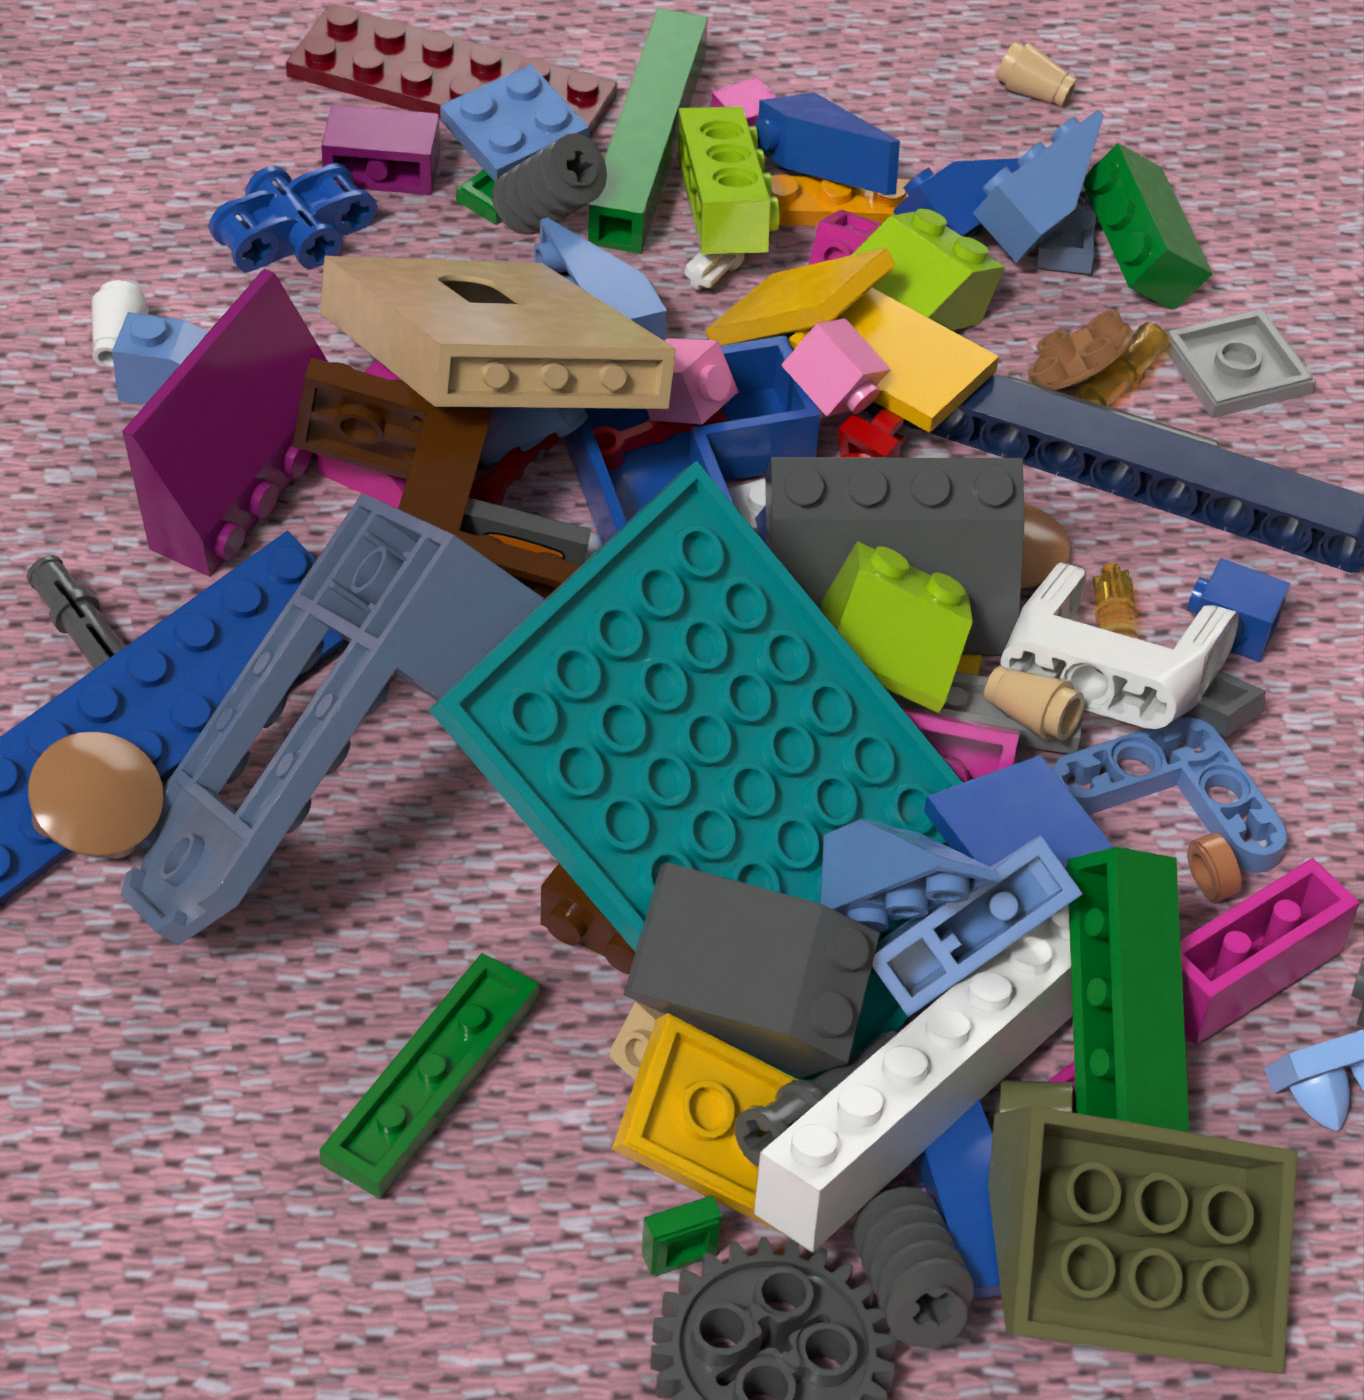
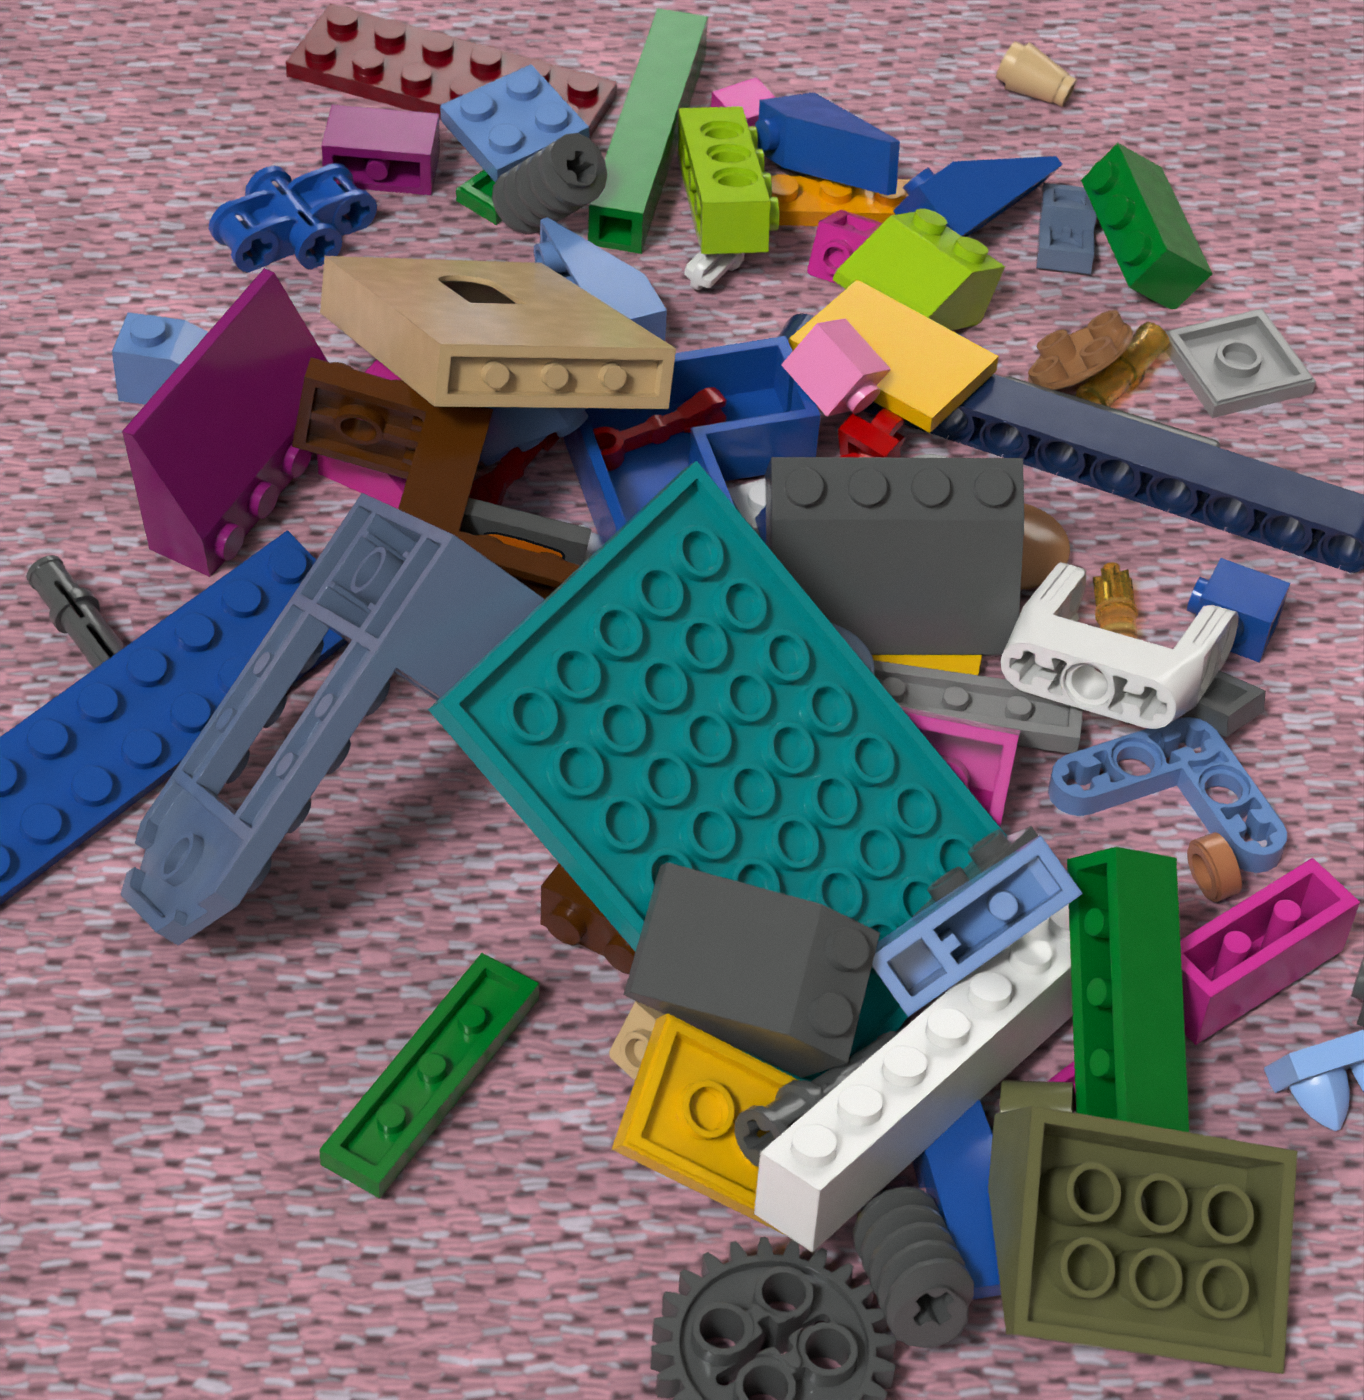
(95, 794): medium nougat dish -> none
(108, 315): white cone -> none
(681, 1235): green tile -> none
(699, 382): bright pink brick -> none
(801, 297): yellow tile -> none
(894, 873): medium blue slope -> none
(901, 622): lime slope -> none
(1009, 809): blue tile -> none
(1036, 701): tan cone -> none
(1041, 194): medium blue slope -> none

